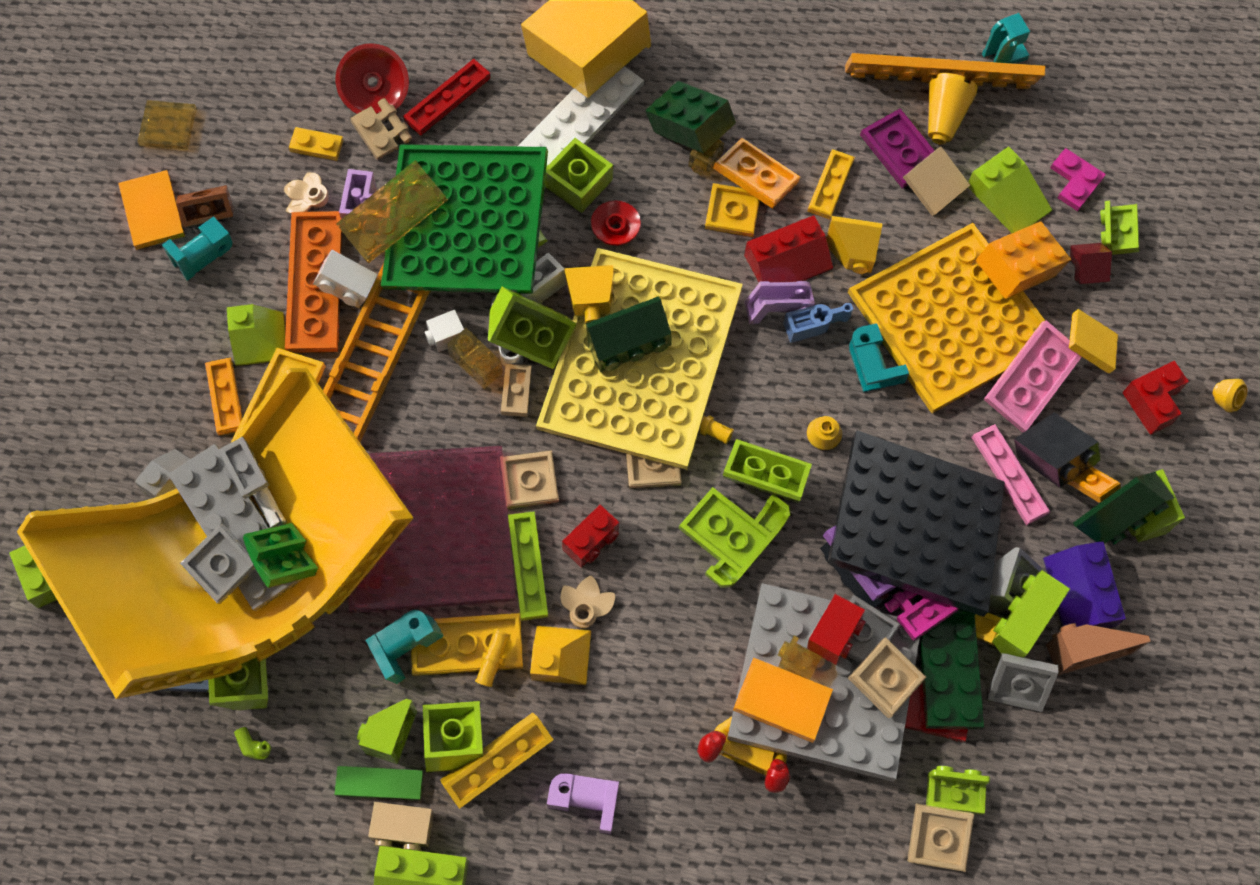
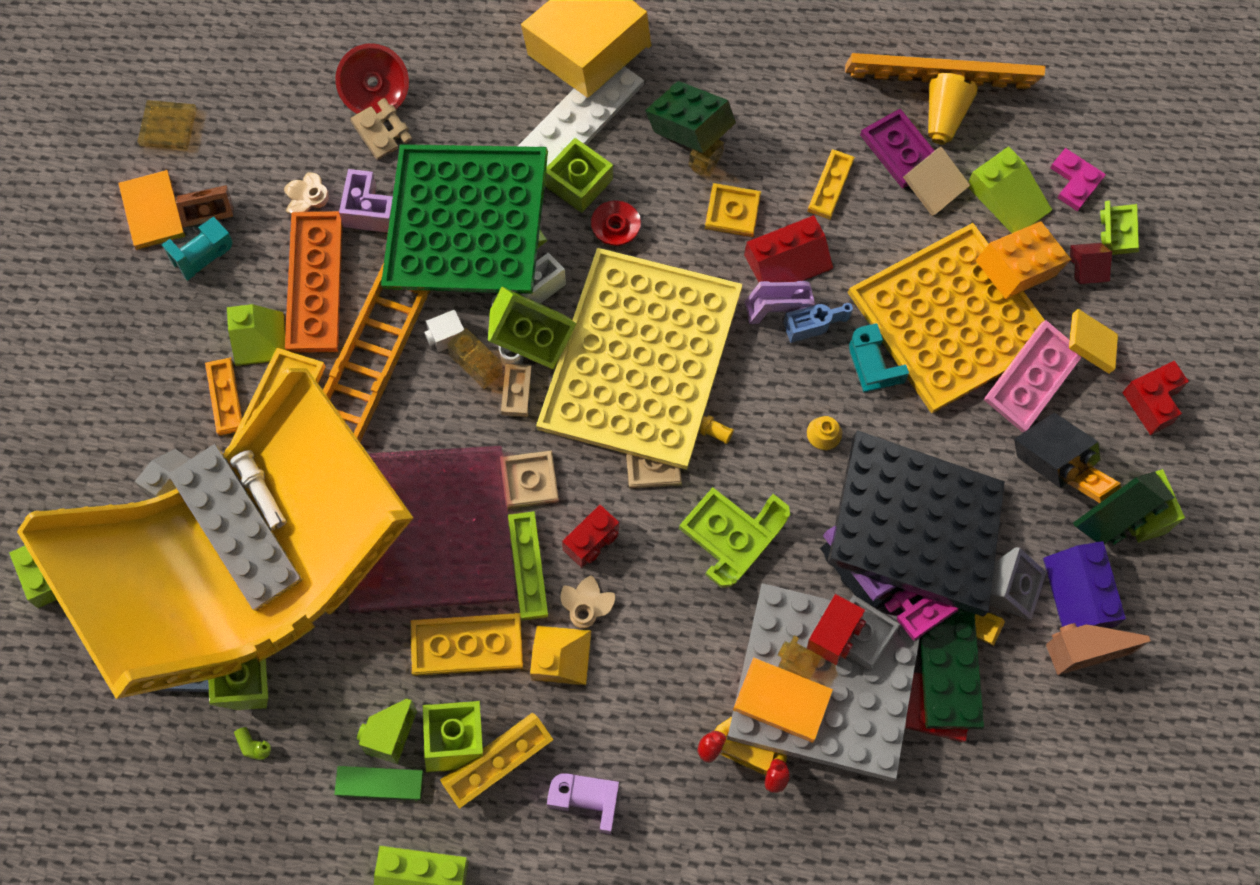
(219, 563): light grey plate -> none
(243, 467): light grey plate -> none
(279, 555): green slope -> none
(316, 144): yellow plate -> none
(345, 279): white brick -> none
(391, 211): clear yellow plate -> none
(401, 637): teal piece -> none
(401, 825): tan brick -> none
(447, 97): red plate -> none
(492, 658): yellow pin -> none
(590, 290): yellow torso -> none
(629, 334): dark green slope -> none
(757, 173): light orange tile -> none
(767, 471): lime slope -> none
(854, 243): yellow slope -> none
(886, 677): tan tile -> none
(940, 837): tan tile -> none
(957, 790): lime bracket -> none
(1007, 40): teal piece -> none
(1008, 469): bright pink tile -> none
(1022, 682): light grey plate -> none
(1029, 614): lime slope -> none
(1230, 394): yellow cone -> none

